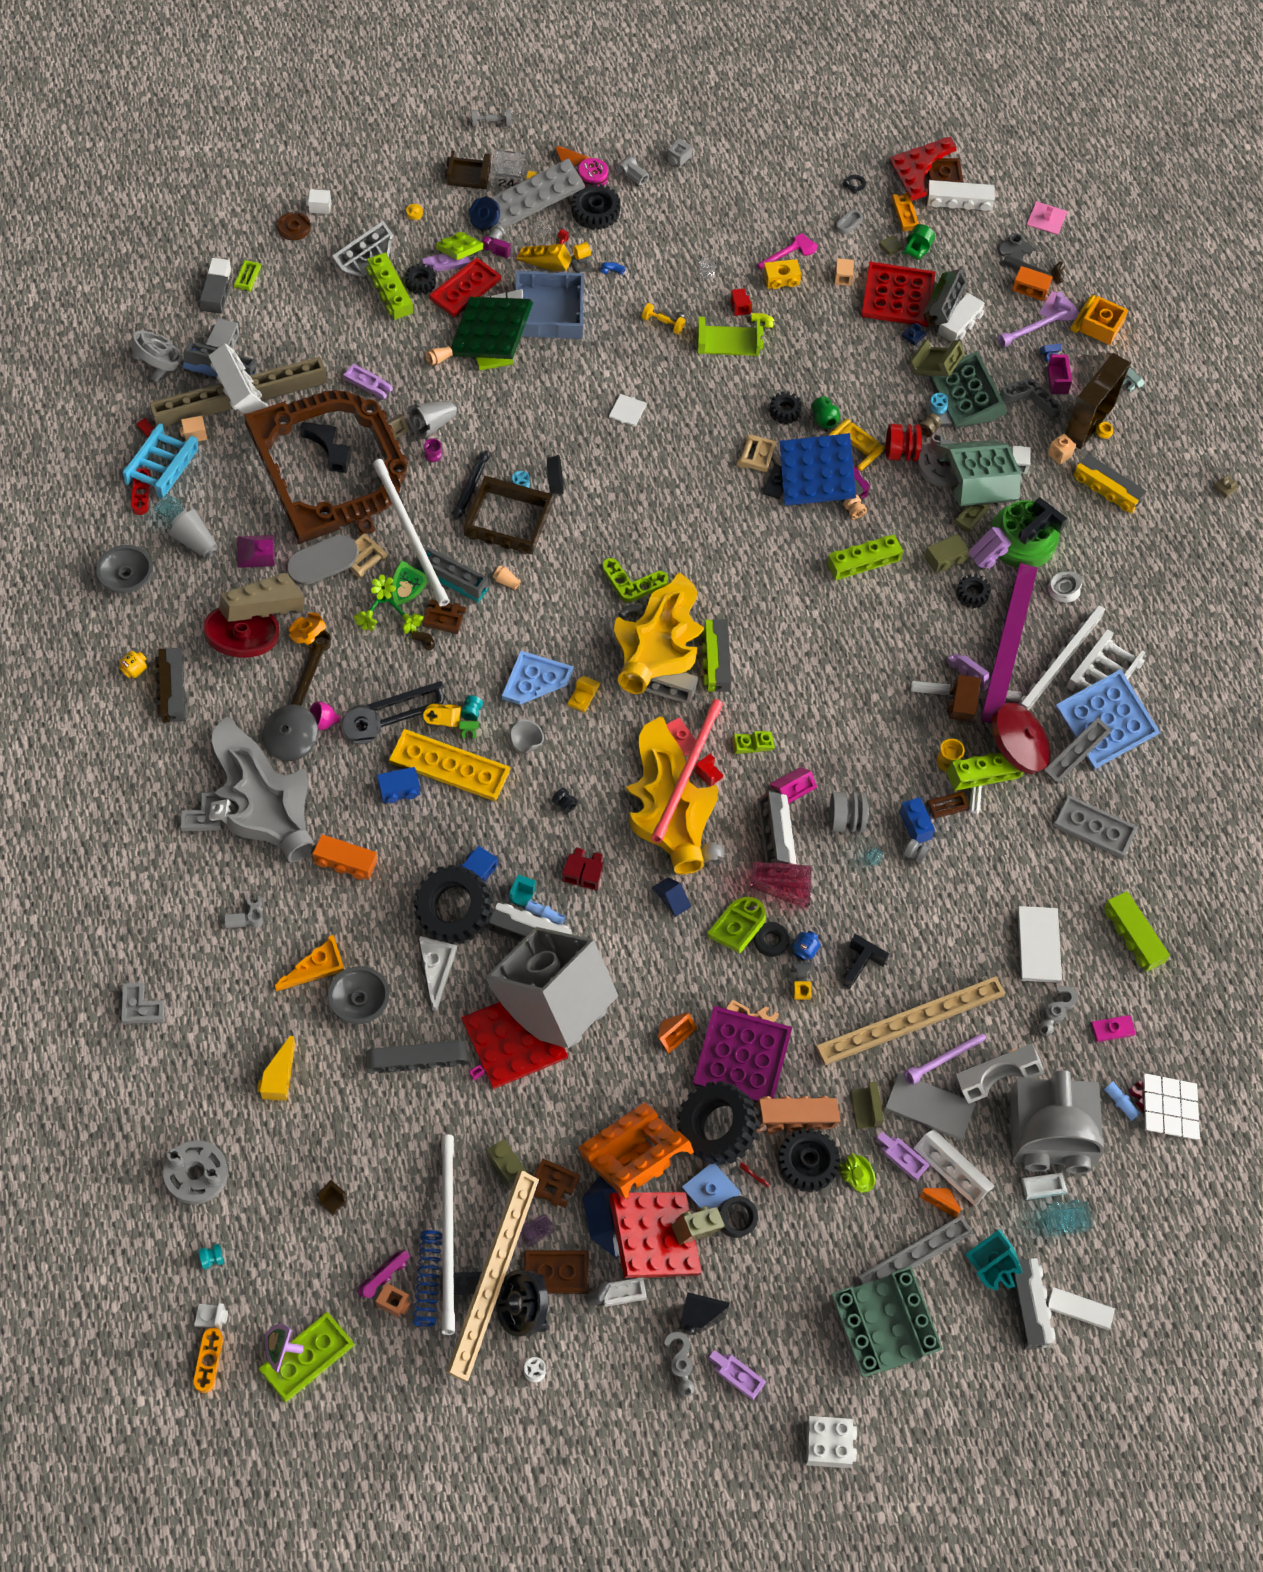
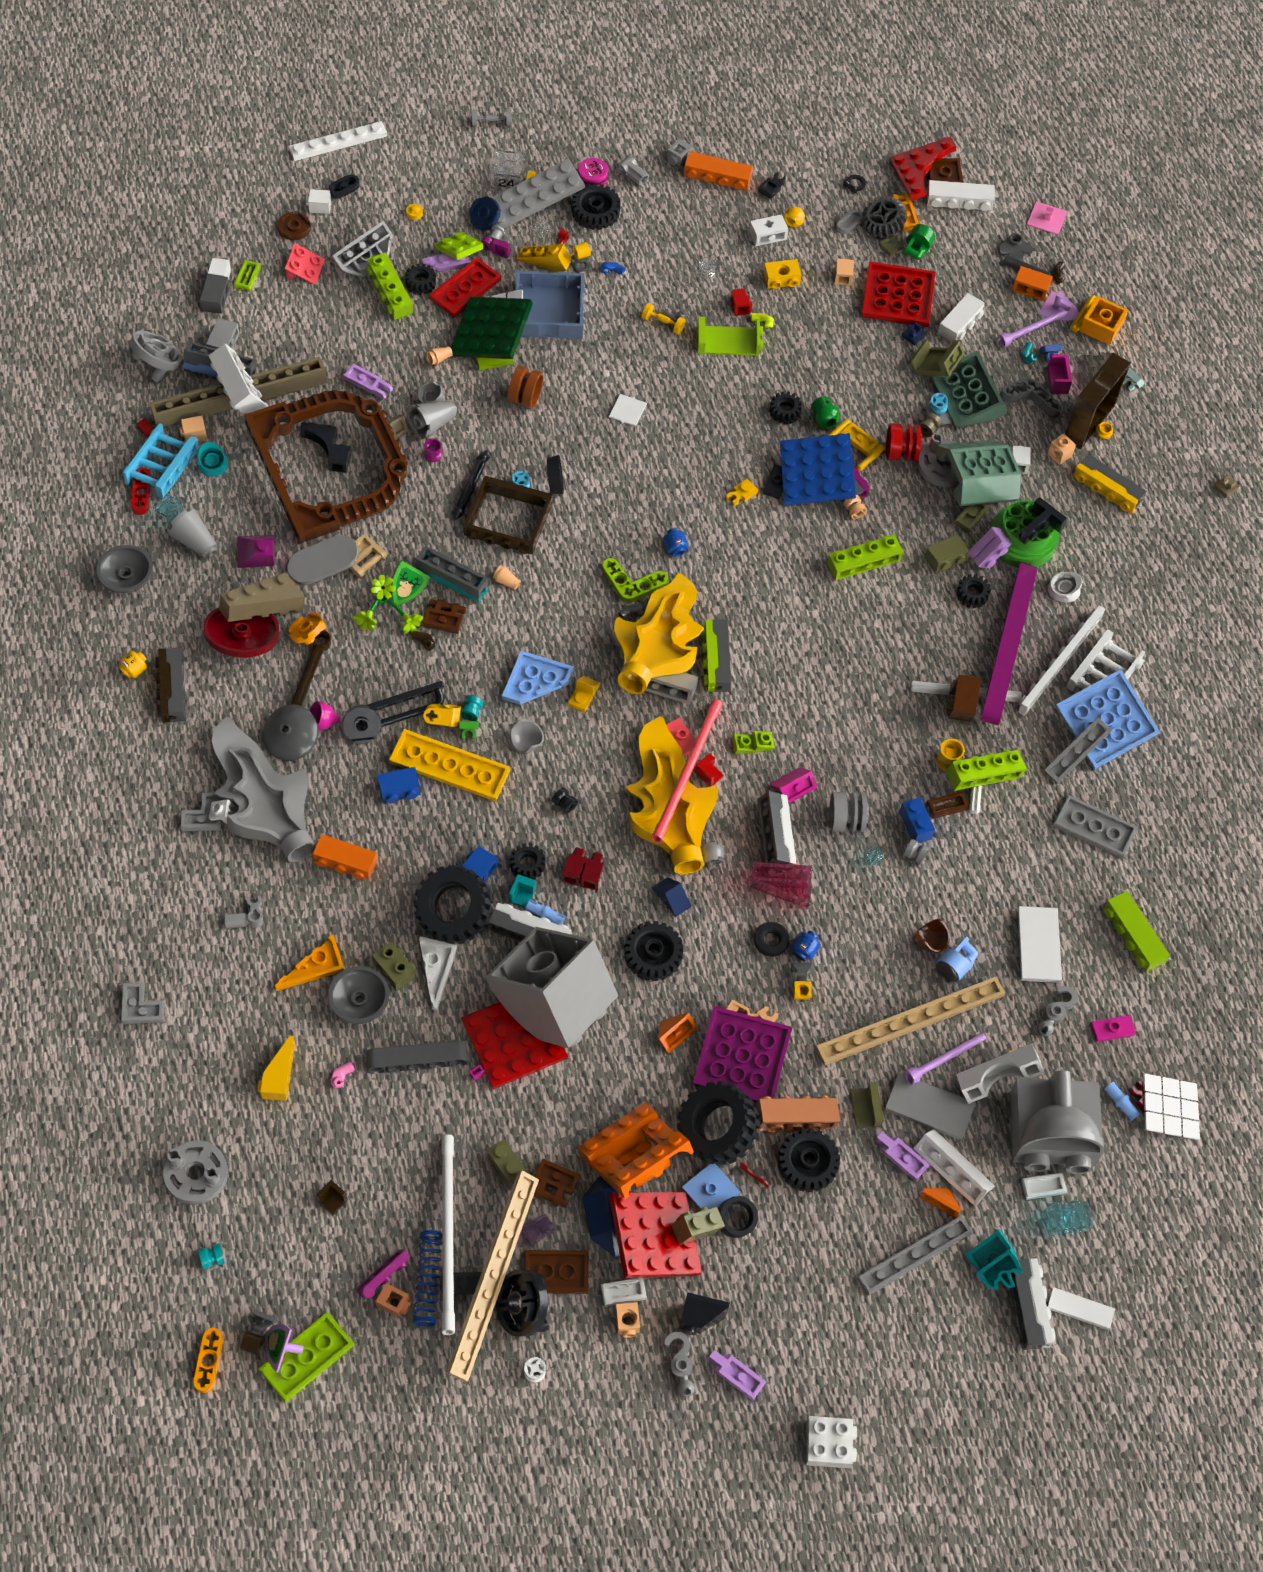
(211, 1316): white bracket -> none
(212, 459): none -> teal piece
(253, 1340): none -> leg
(304, 264): none -> coral hinge
(337, 141): none -> white plate
(339, 1073): none -> bright pink arm
(342, 186): none -> black plate
(369, 525): reddish brown plate -> none
(394, 966): none -> olive brick
(430, 393): none -> light grey hair
(438, 590): white piece -> none
(468, 172): dark brown panel -> none
(525, 387): none -> dark orange wheel
(535, 853): none -> black tyre
(575, 157): orange slope -> none
(597, 1296): flat silver arm -> none
(627, 1310): none -> light nougat brick
(653, 964): none -> black wheel
(675, 542): none -> blue head
(718, 171): none -> orange brick
(737, 924): lime tile -> none
(743, 491): none -> yellow plate
(762, 455): tan plate -> none
(768, 230): none -> white brick
(771, 187): none -> black plate
(794, 217): none -> yellow piece
(800, 242): dark pink piece -> none
(858, 1173): lime hat -> none
(866, 951): black bracket -> none
(874, 219): none -> dark grey gear
(887, 1322): sand green slope -> none
(933, 936): none -> reddish brown helmet
(945, 297): dark grey piece -> none
(953, 964): none -> light blue piece
(968, 667): lavender hinge -> none
(1021, 738): dark red dish -> none
(1027, 355): none -> teal arm

